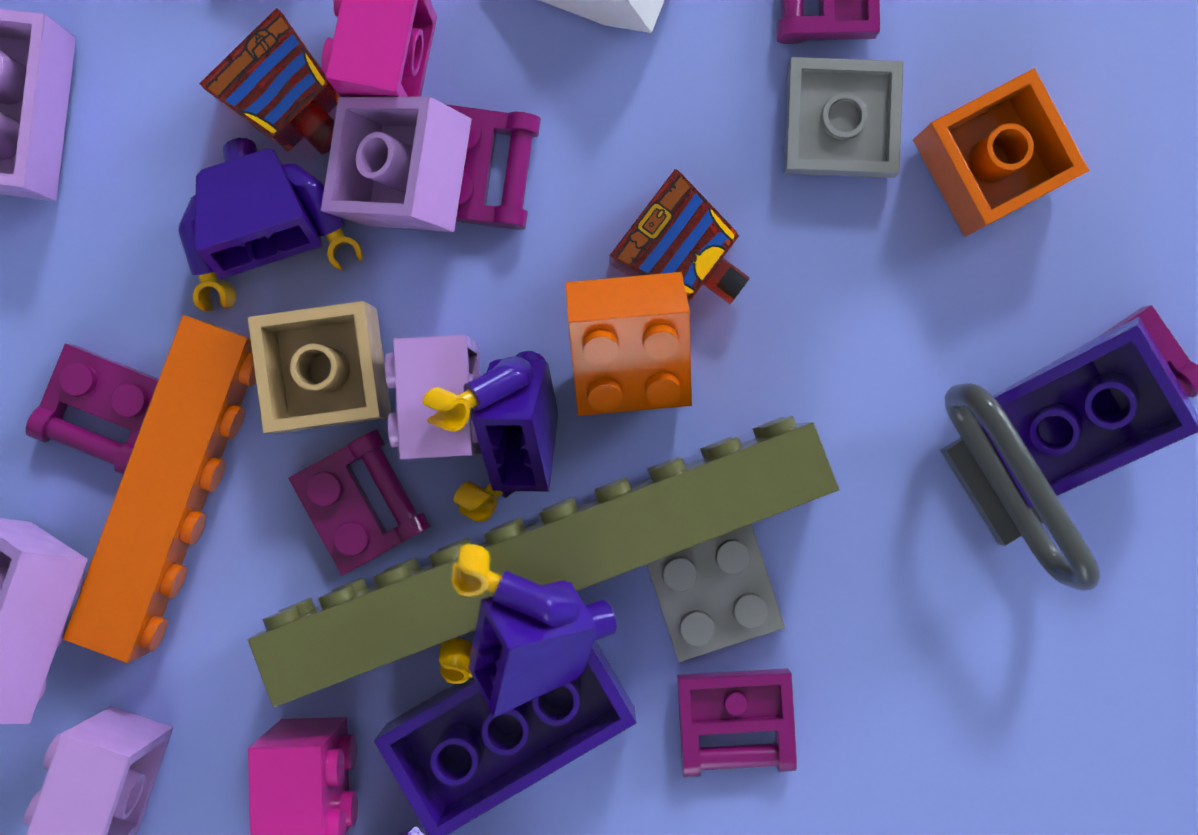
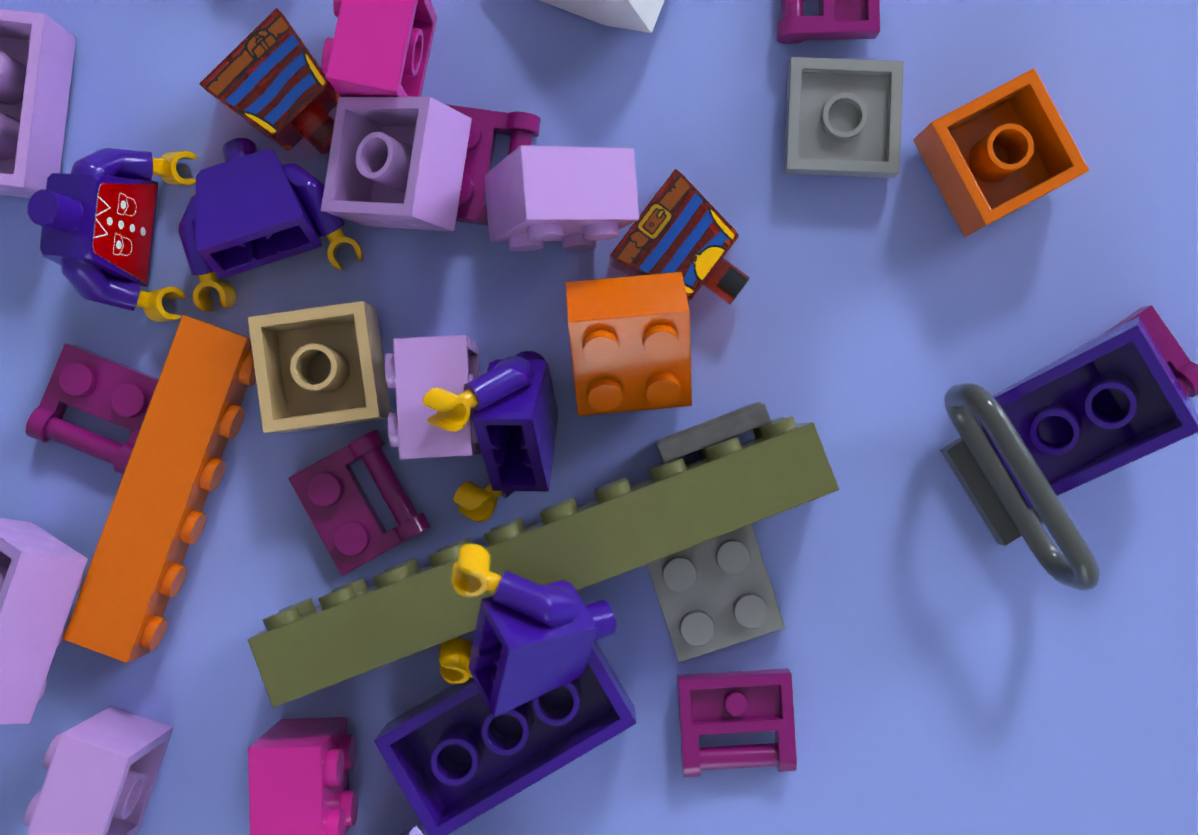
(103, 226): none -> dark purple torso
(561, 196): none -> lavender brick
(712, 431): none -> flat silver tile

